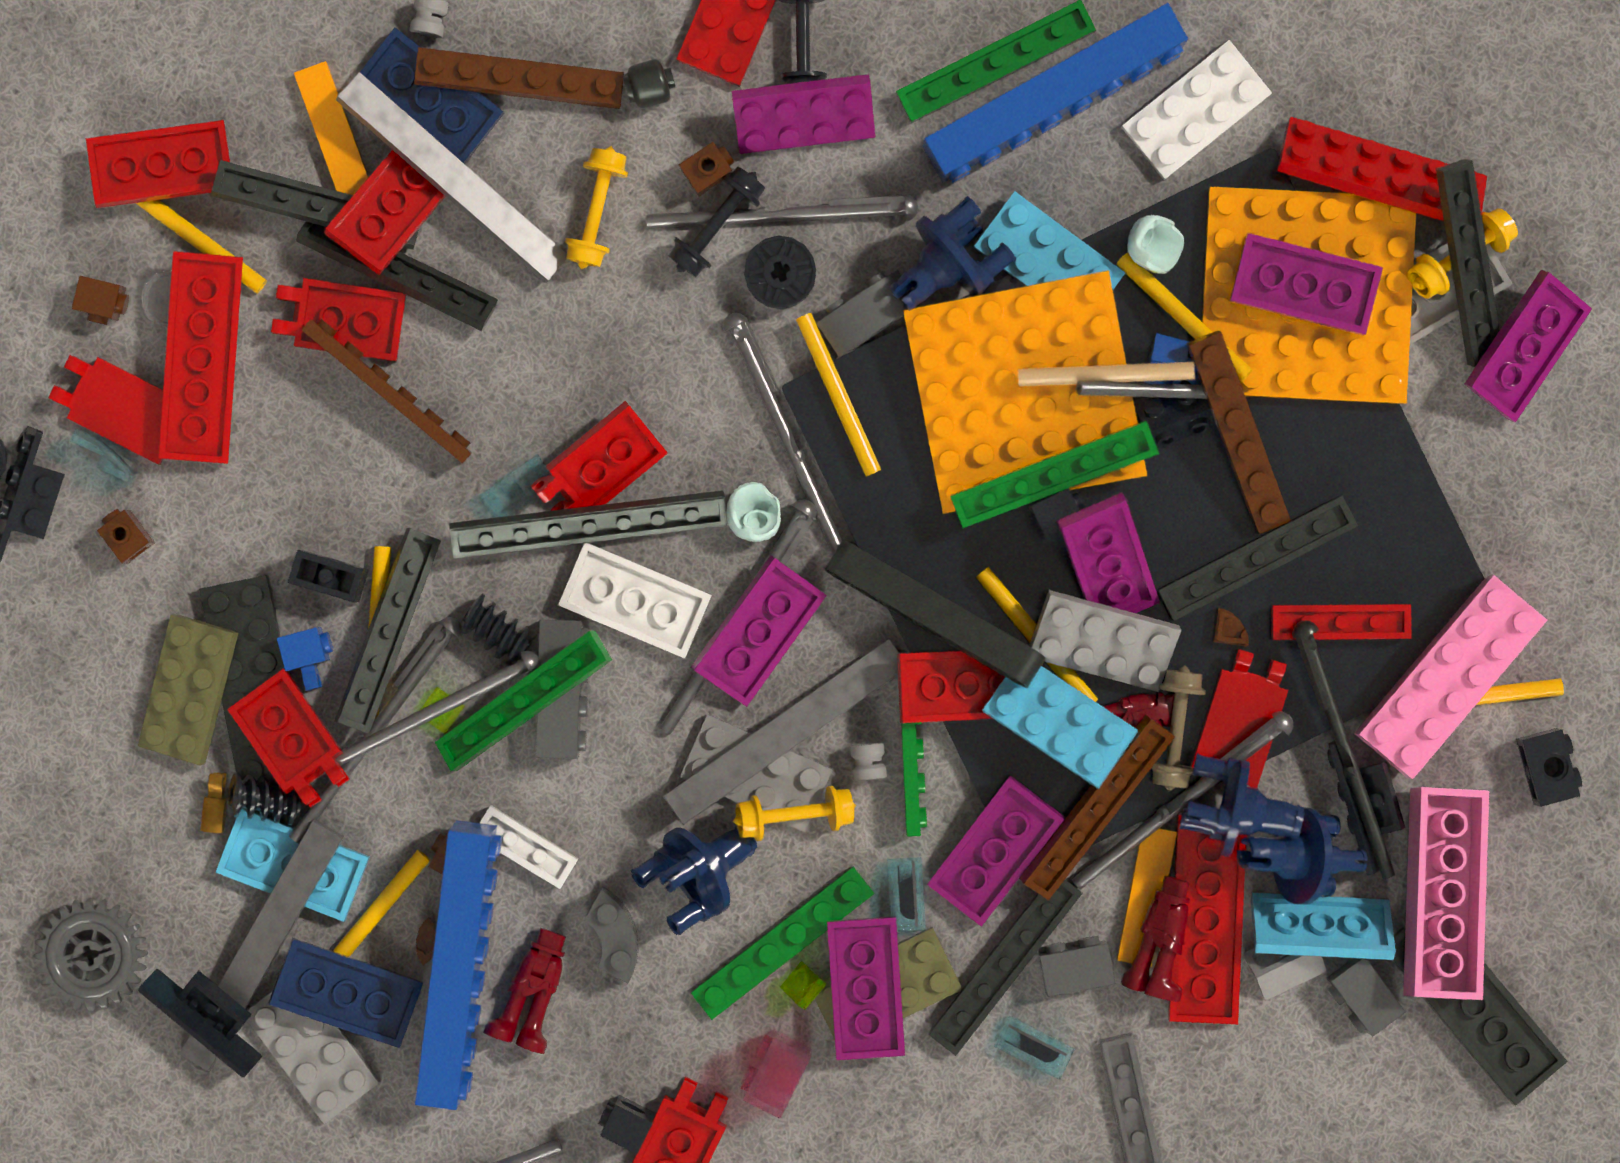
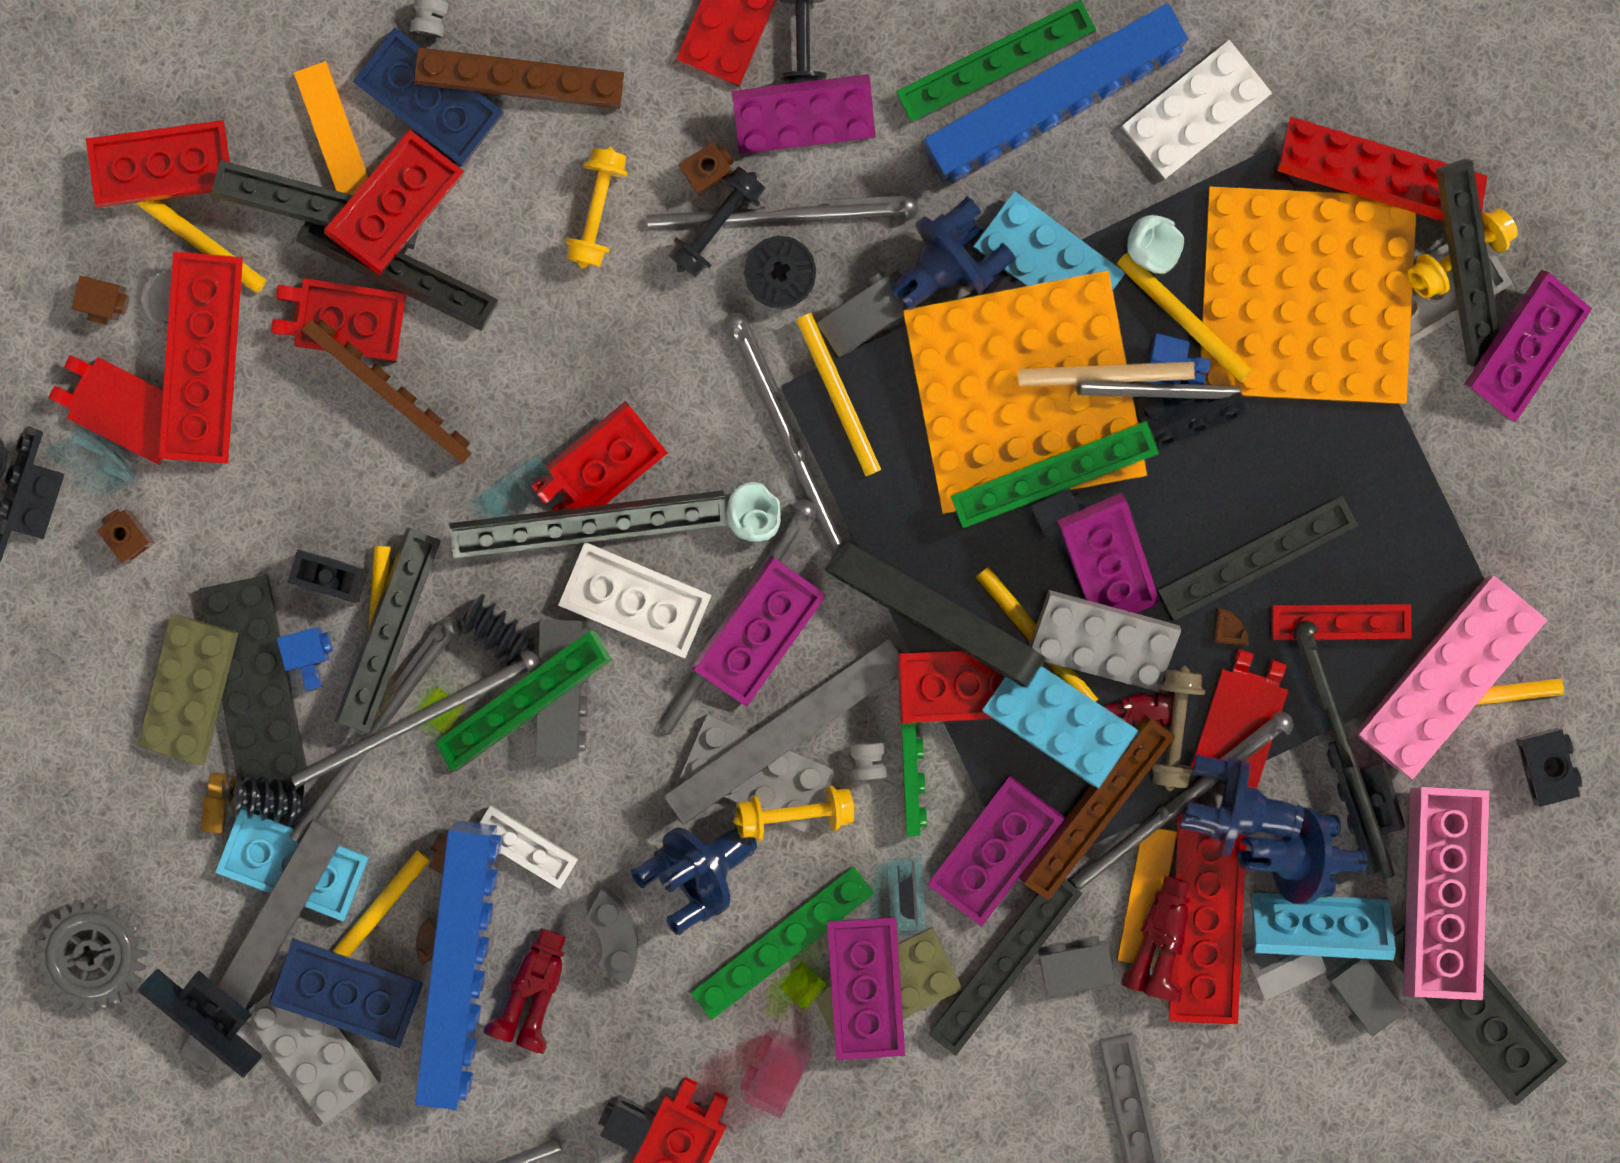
(289, 736): red tile -> none
(451, 177): tile -> none
(648, 84): pearl dark grey head -> none
(1034, 1047): clear light blue slope -> none
(1238, 431): reddish brown plate -> none
(1306, 284): magenta plate -> none

